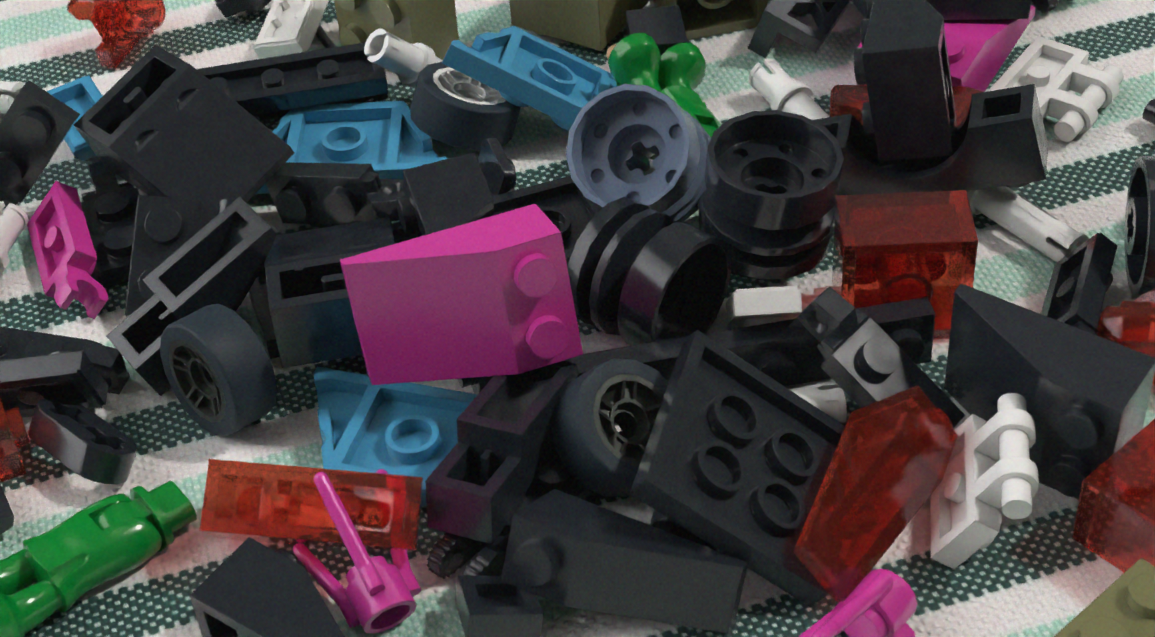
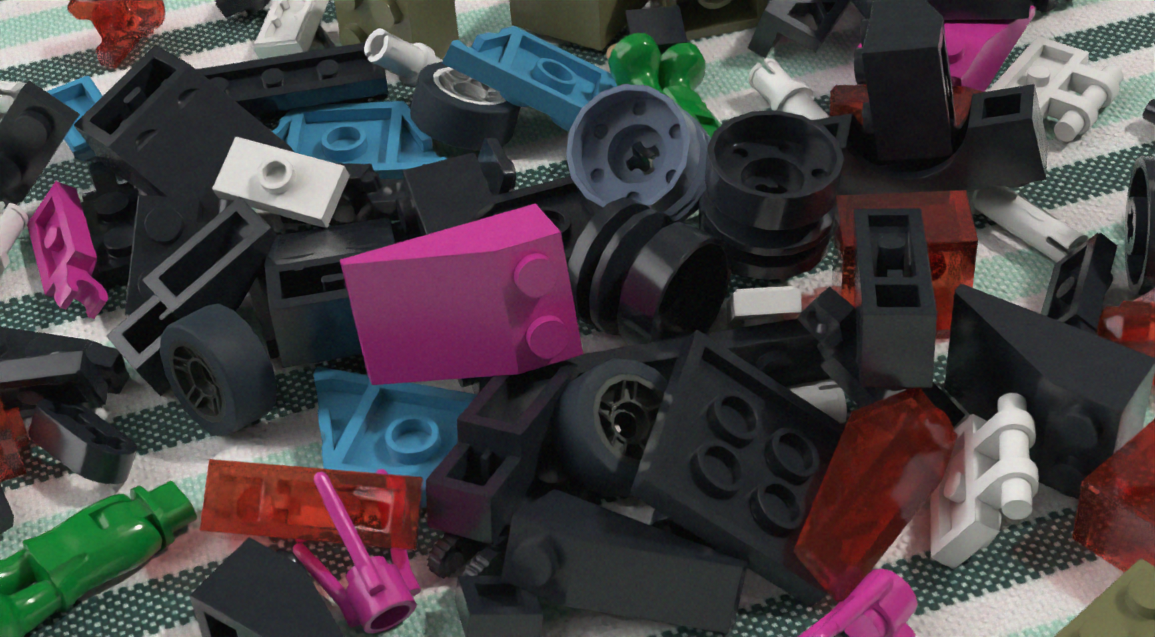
(281, 182): none -> white plate
(893, 299): none -> black slope

